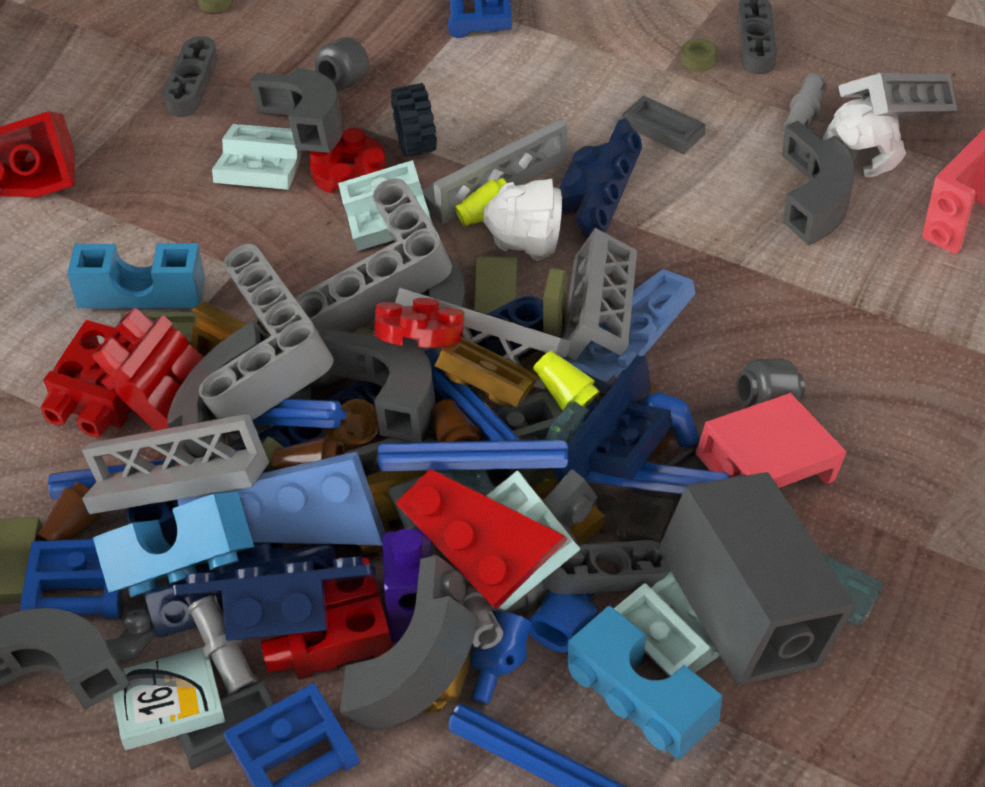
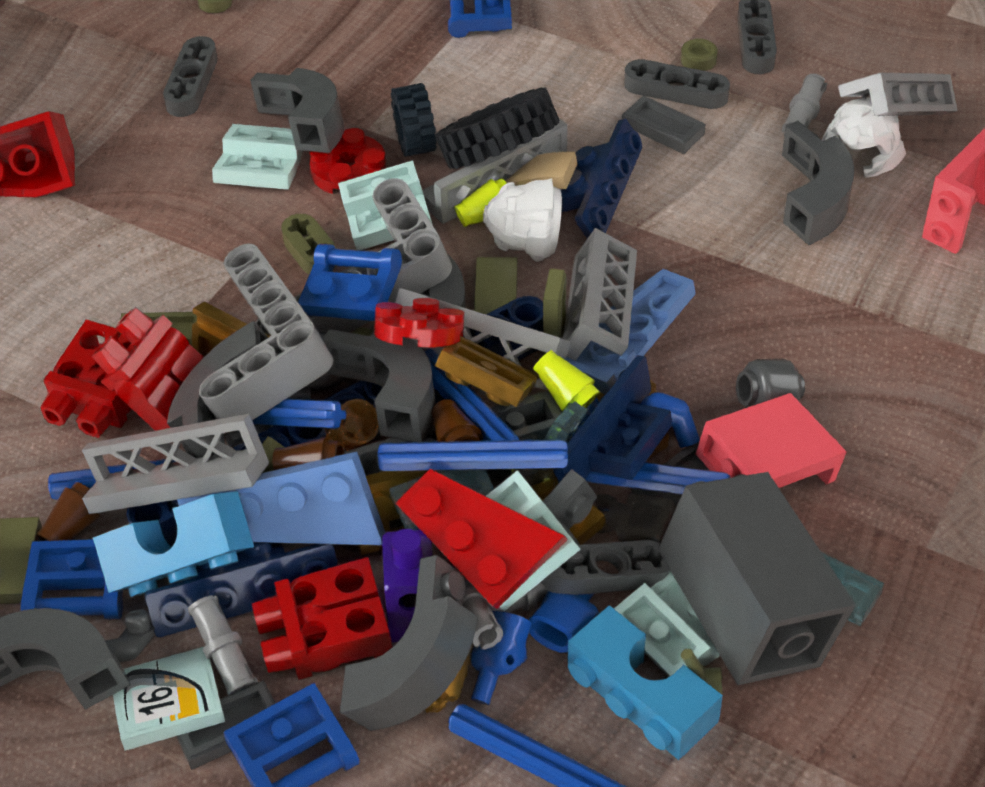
(106, 281): dark azure arch -> none
(274, 604): dark blue bracket -> none
(301, 247): none -> olive beam
(342, 62): dark grey head -> none
(348, 293): none -> blue plate
(497, 128): none -> black tyre
(545, 166): none -> tan slope
(710, 89): none -> dark grey beam
(712, 676): none -> olive hand

